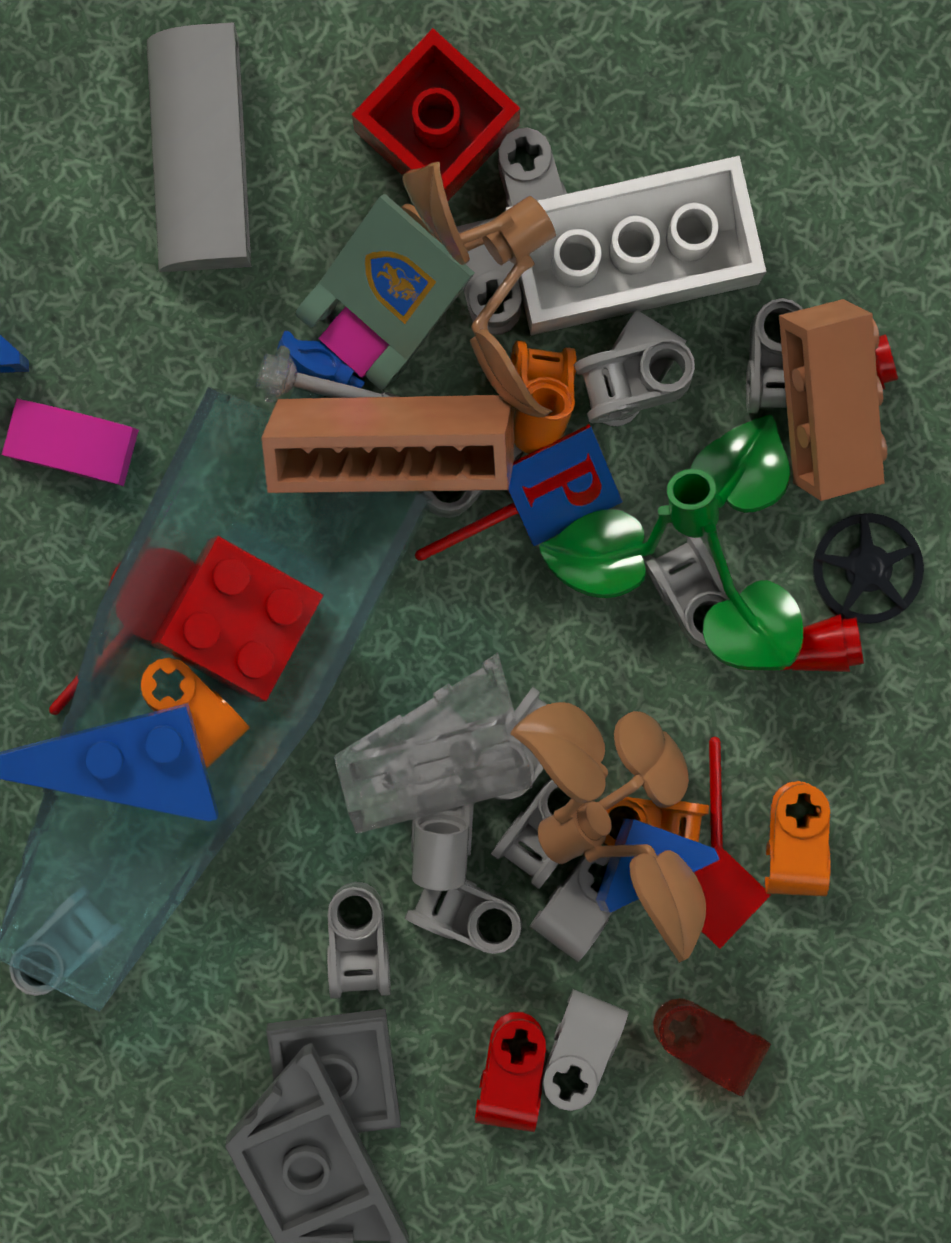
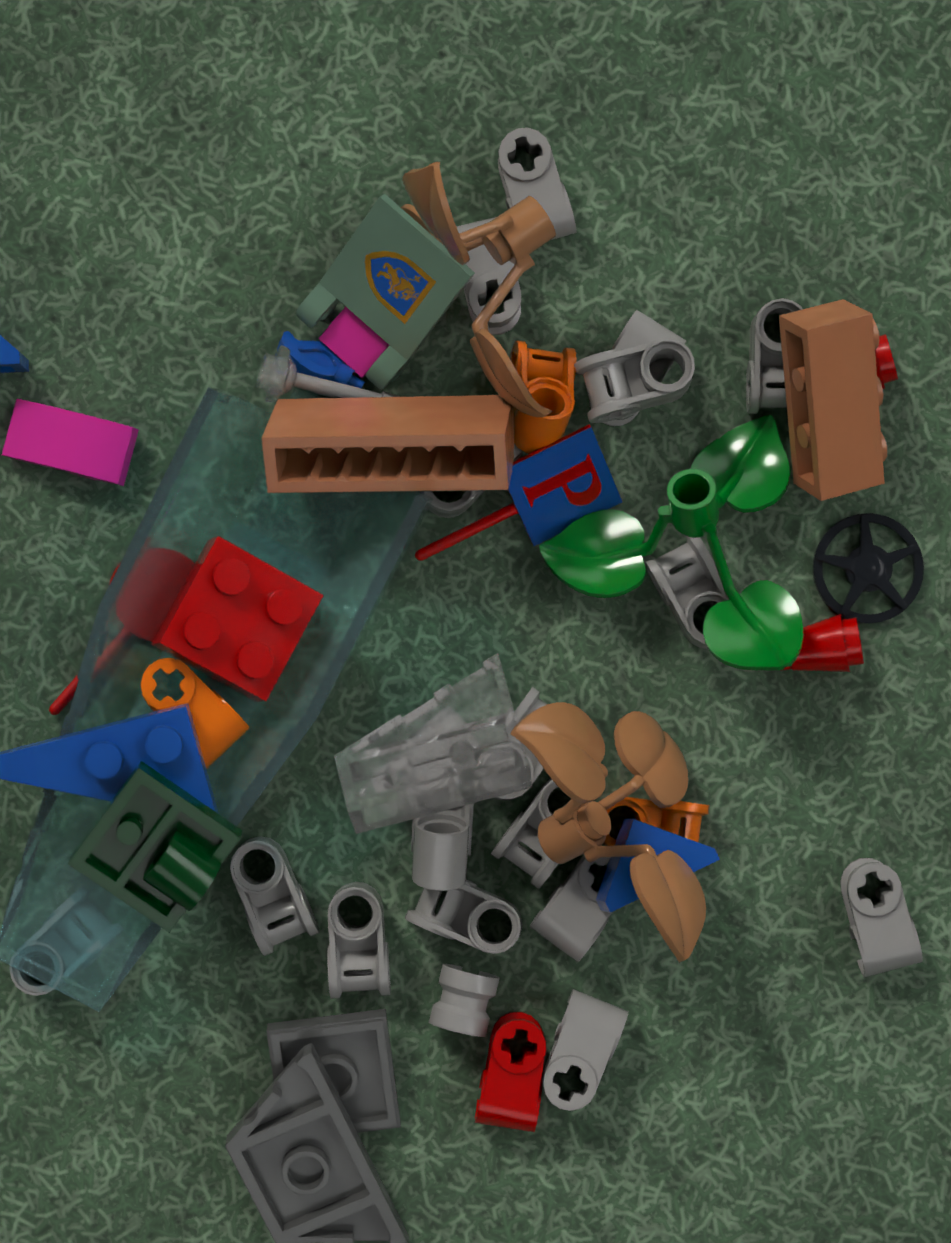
(155, 847): none -> dark green plate
(198, 148): light grey brick -> none
(272, 898): none -> light grey piece
(436, 111): red brick -> none
(464, 1001): none -> light grey wheel
(643, 246): white slope -> none
(716, 1049): clear red piece -> none
(728, 888): red piece -> none
(801, 851): orange piece -> none
(880, 926): none -> light grey piece

